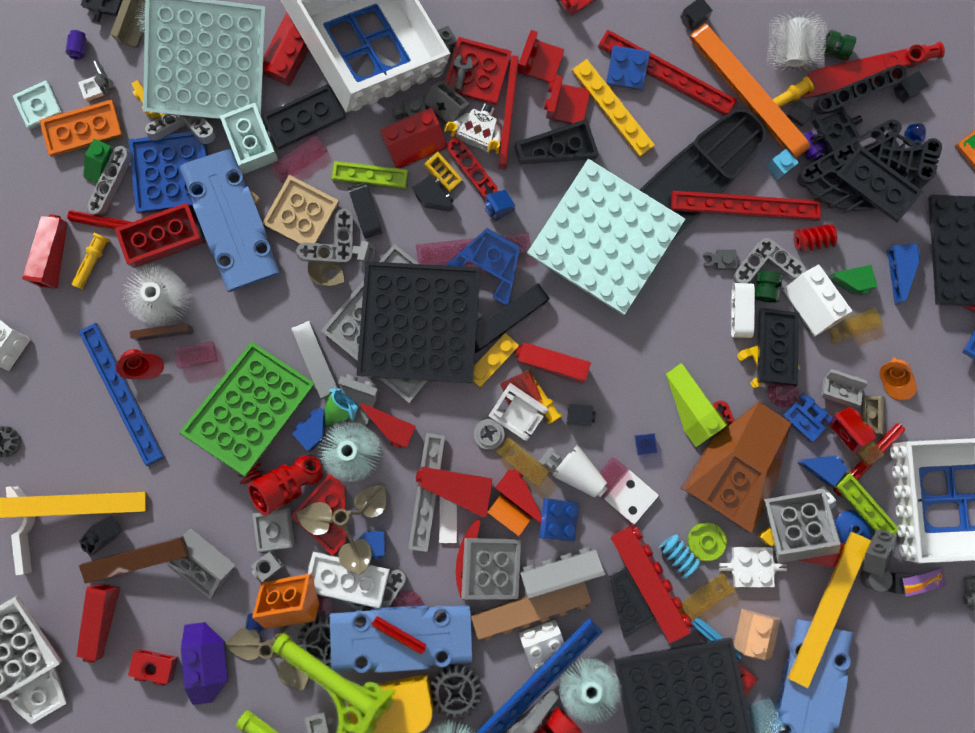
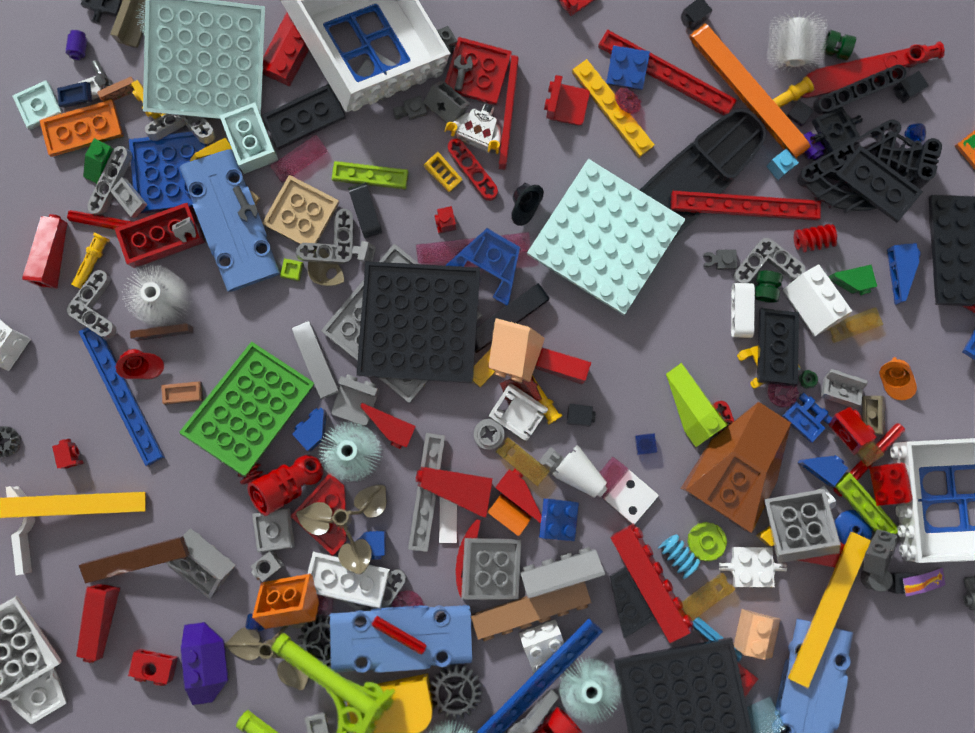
(66, 454): none -> red brick
(74, 94): none -> dark blue tile
(86, 305): none -> light grey beam
(99, 535): black slope -> none
(117, 90): none -> nougat tile
(128, 197): none -> light grey plate
(181, 393): none -> nougat tile
(182, 227): none -> light grey tile
(195, 354): clear pink plate -> none
(216, 147): none -> yellow slope
(244, 204): none -> dark grey bar
(291, 269): none -> lime tile
(336, 407): hat -> none
(414, 138): red slope -> none
(431, 194): black slope -> none
(445, 220): none -> red brick
(499, 204): blue slope -> none
(514, 350): none -> light nougat slope
(526, 202): none -> black piece
(540, 59): red bracket -> none
(558, 145): black wedge -> none
(632, 104): none -> clear pink gear
(811, 375): none -> dark green plate
(891, 484): none -> red bracket

